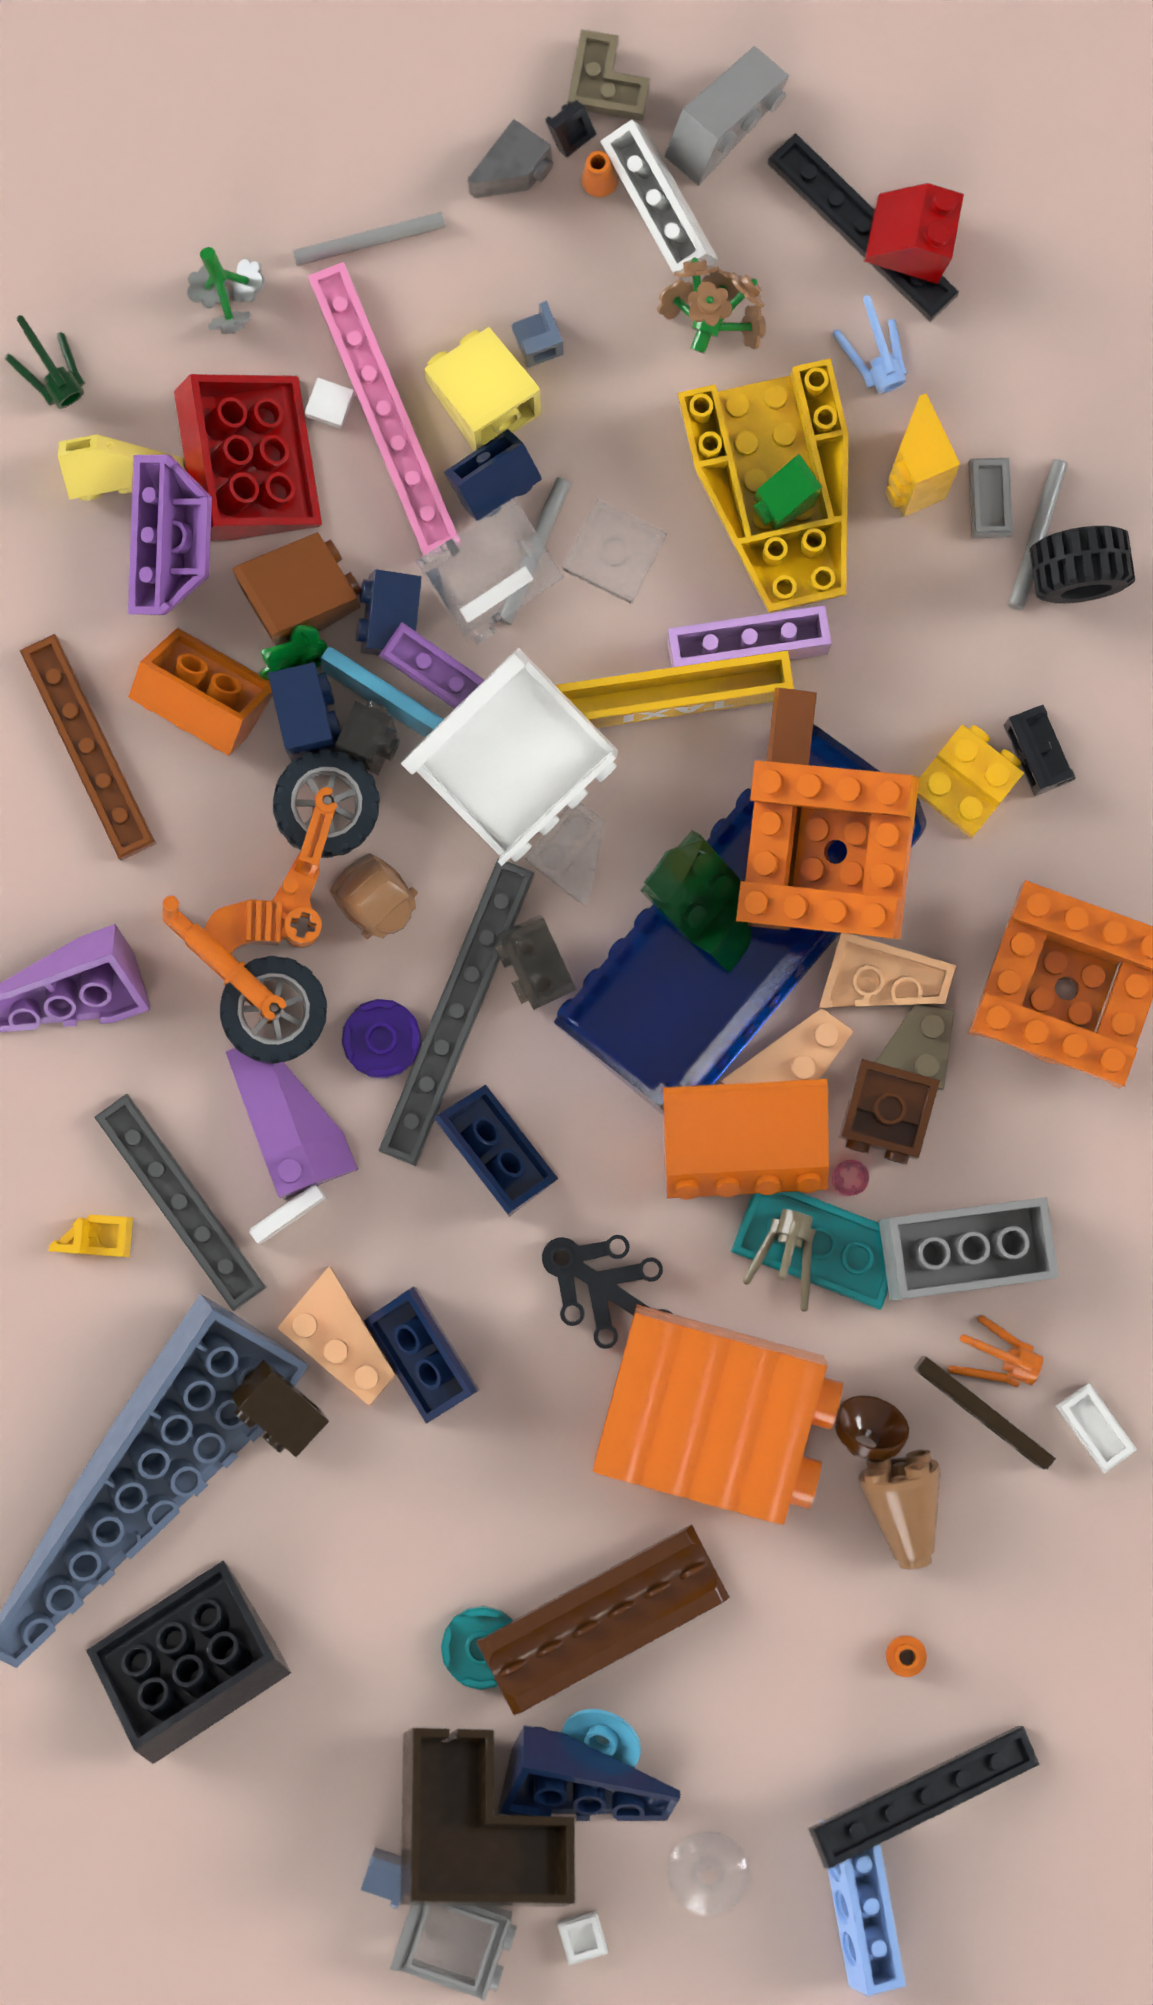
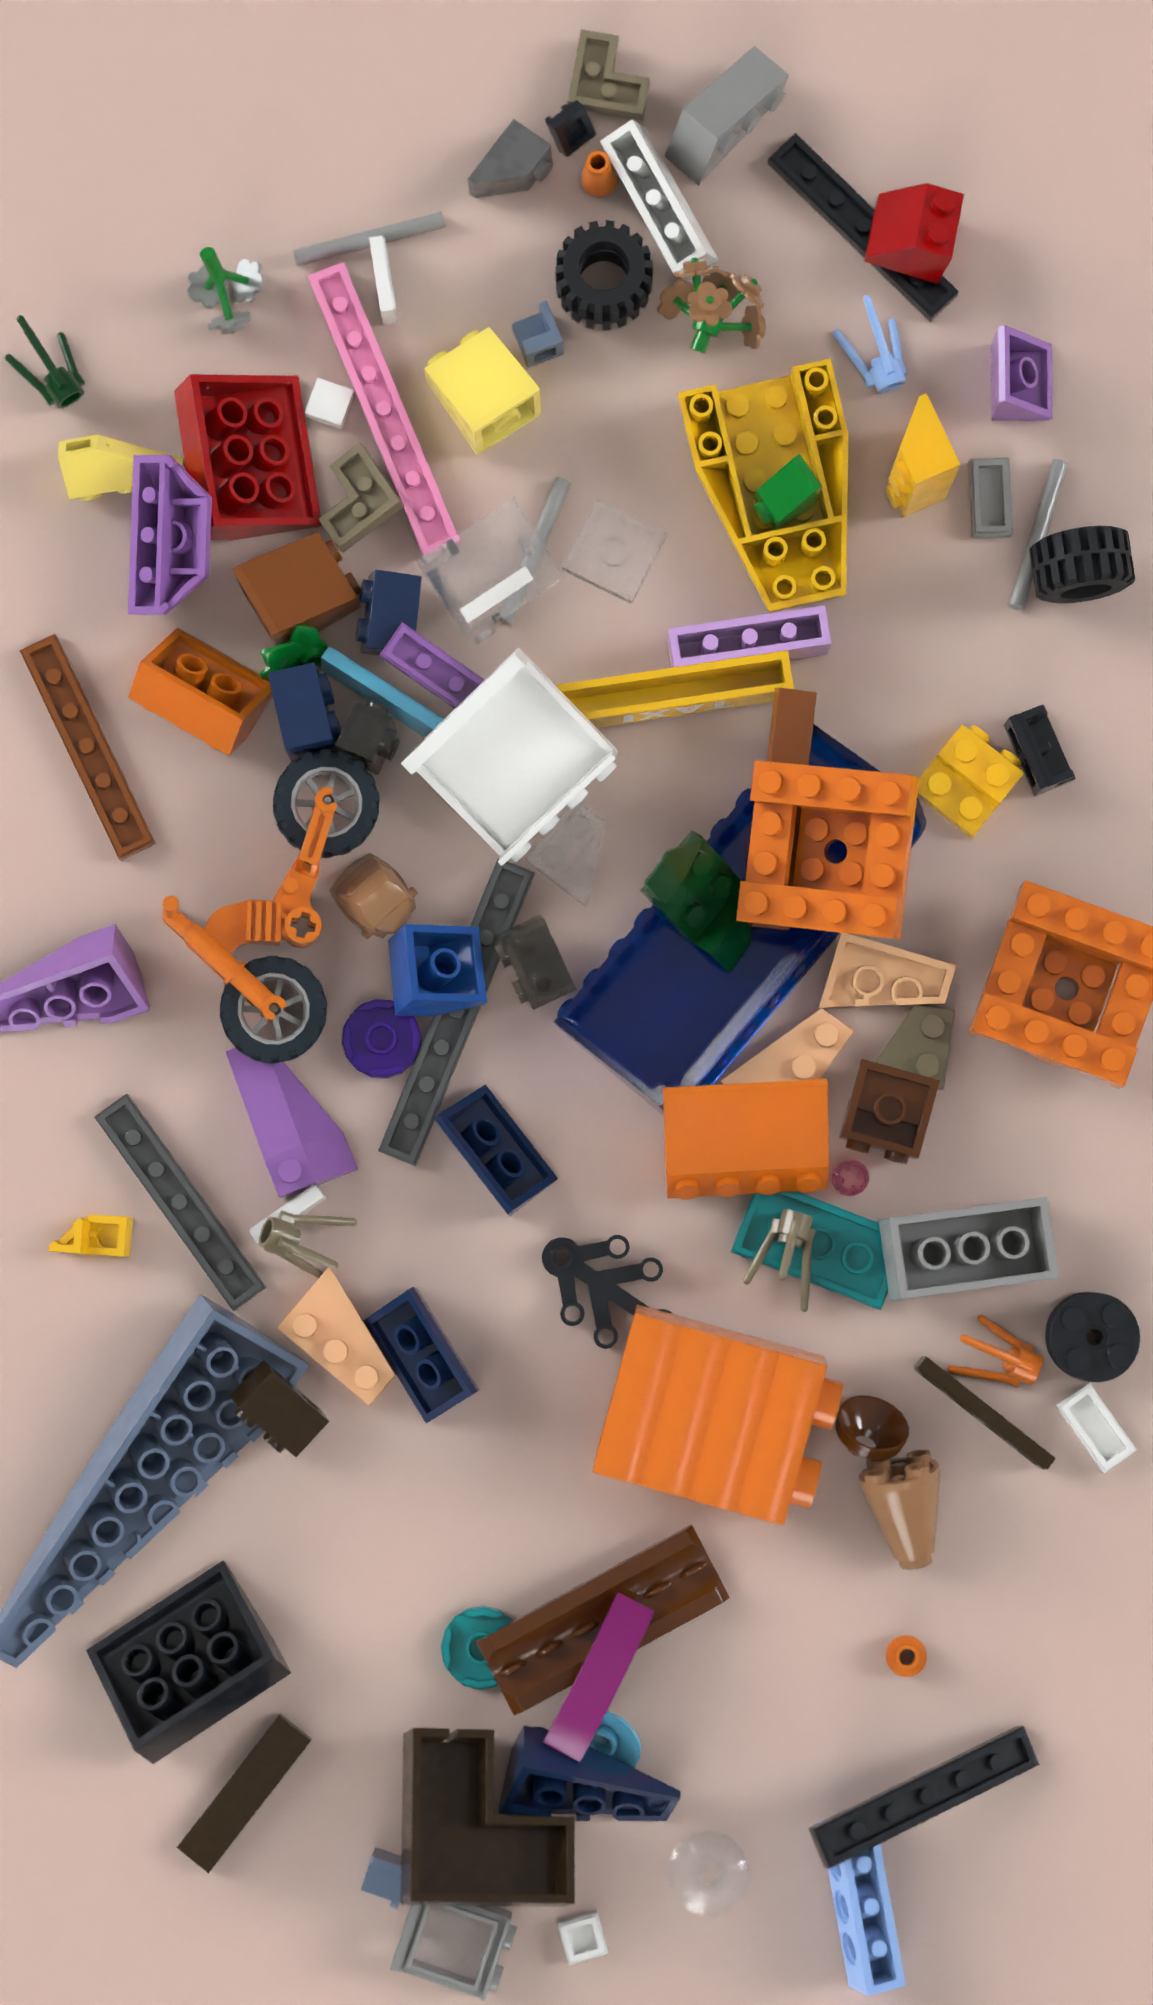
(244, 1793): none -> dark brown tile
(282, 1239): none -> dark tan plant
(369, 499): none -> dark tan plate
(383, 280): none -> white tile
(436, 969): none -> blue slope
(493, 475): dark blue brick -> none
(599, 1677): none -> magenta slope
(608, 245): none -> black tyre
(1020, 376): none -> medium lavender slope
(1115, 1343): none -> black wheel

